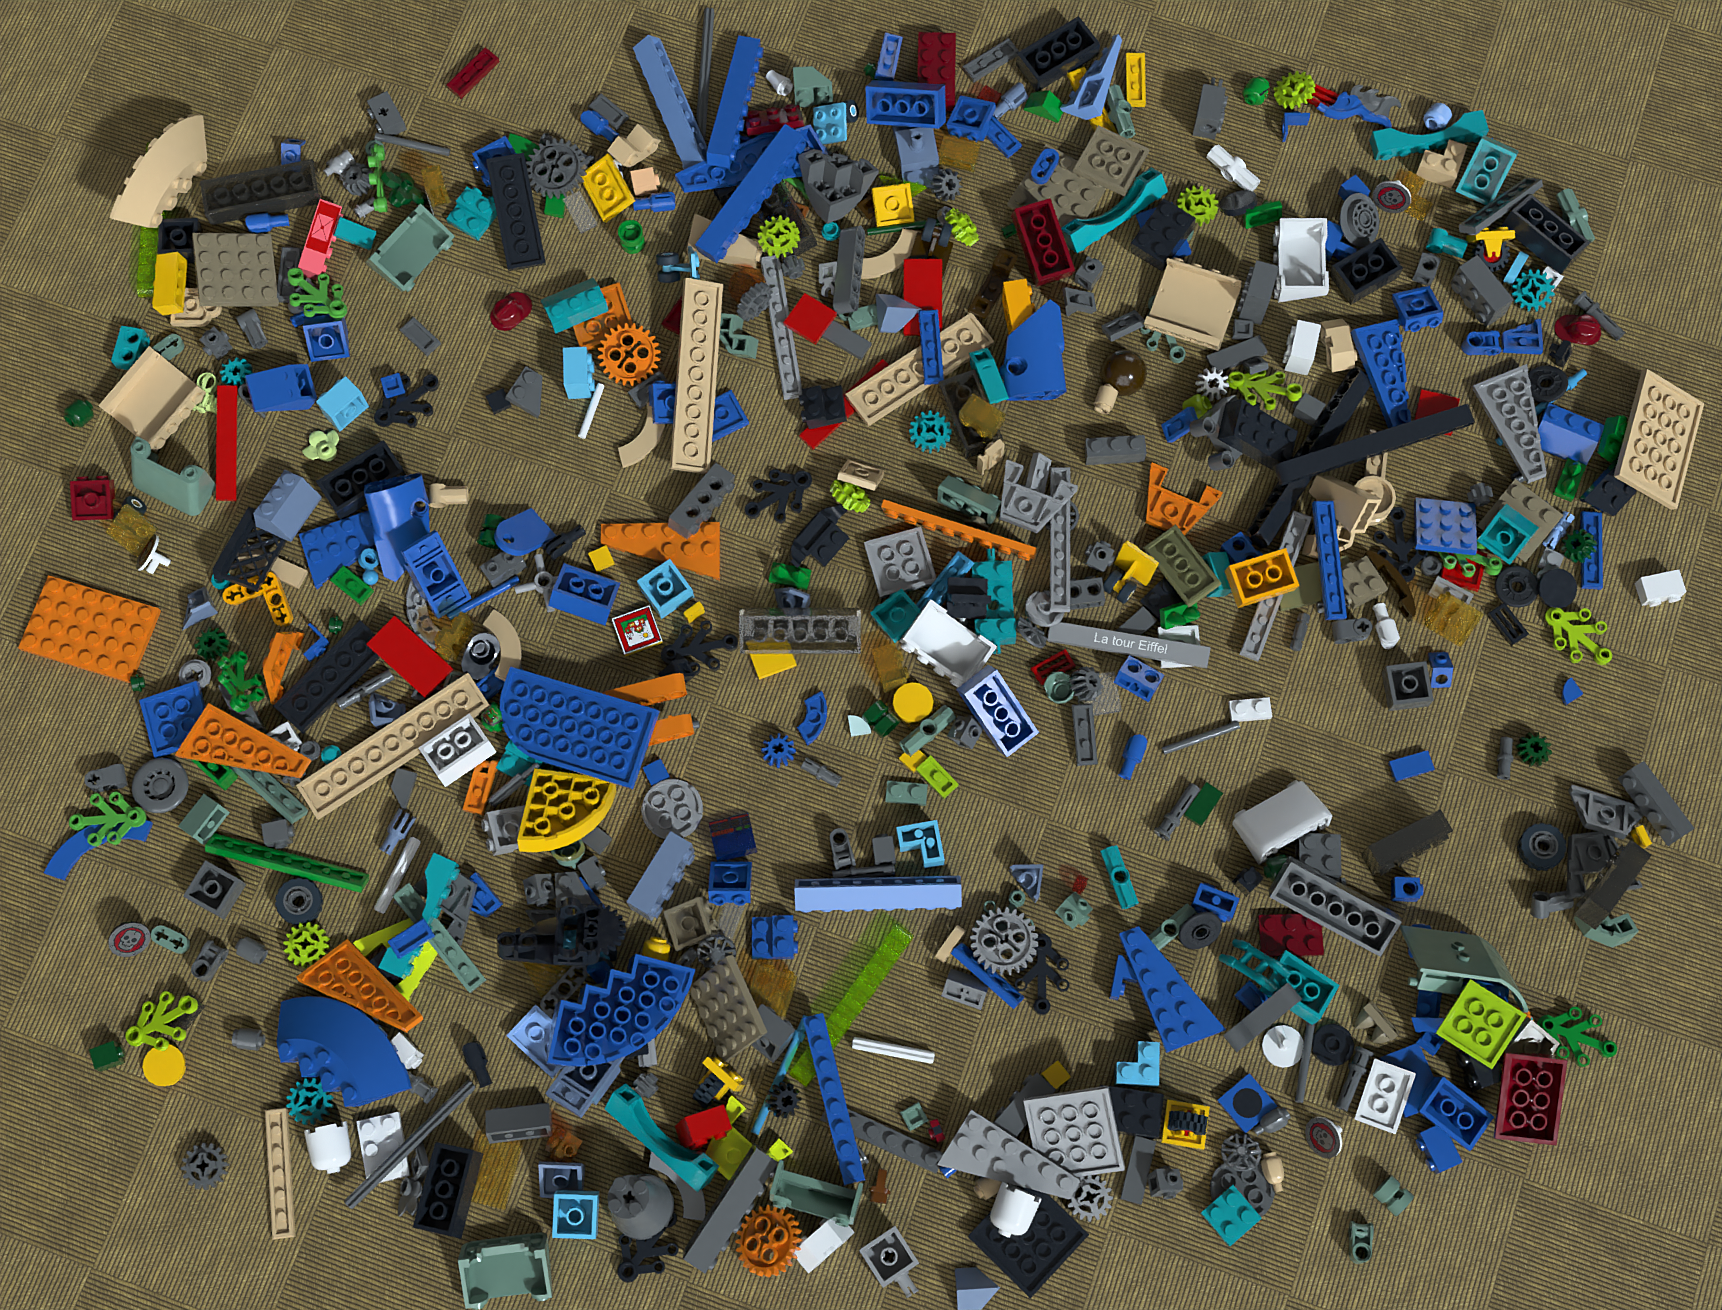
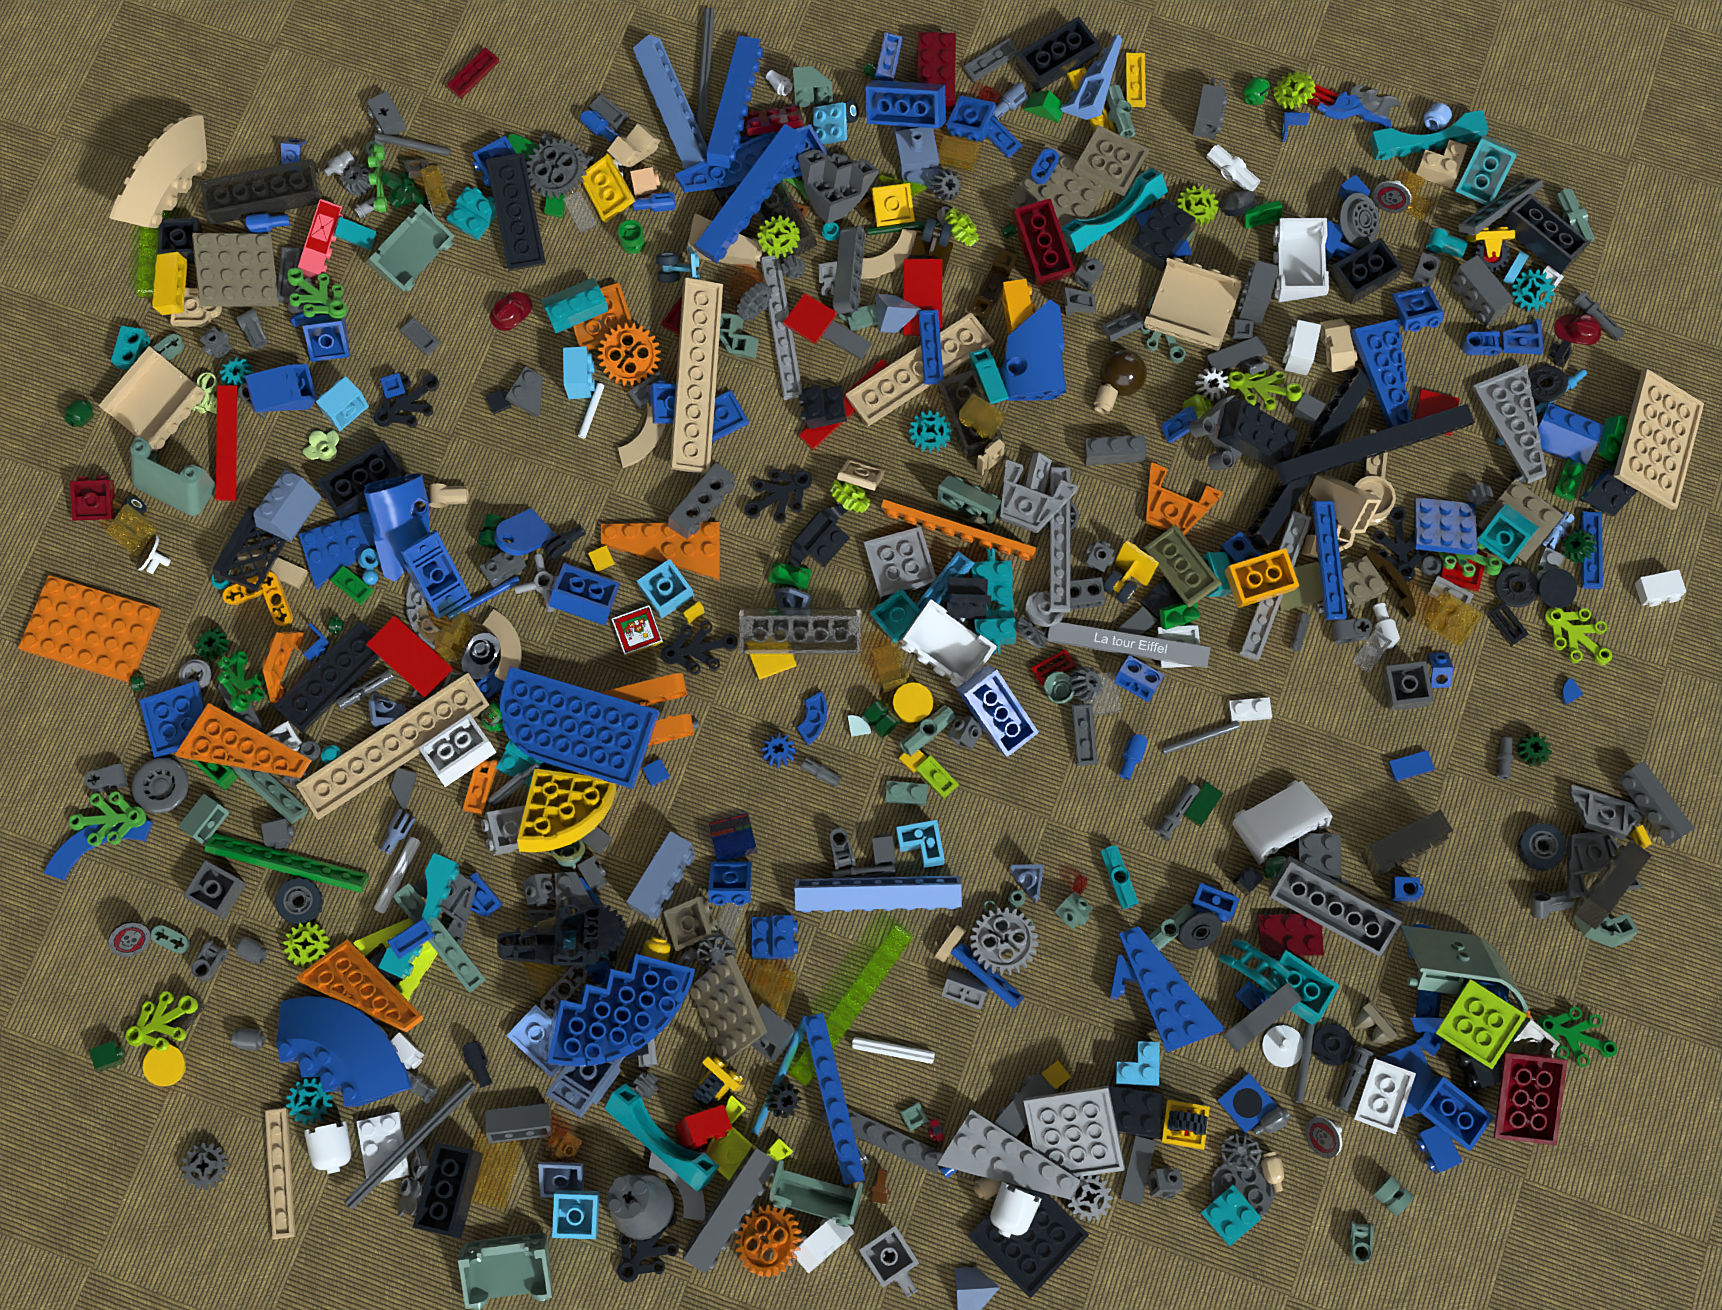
(199, 607): sand blue slope -> none
(414, 167): none -> dark grey tile
(672, 807): light grey tile -> none
(678, 666): black brick -> none
(1042, 970): black plant -> none
(1372, 651): none -> clear slope

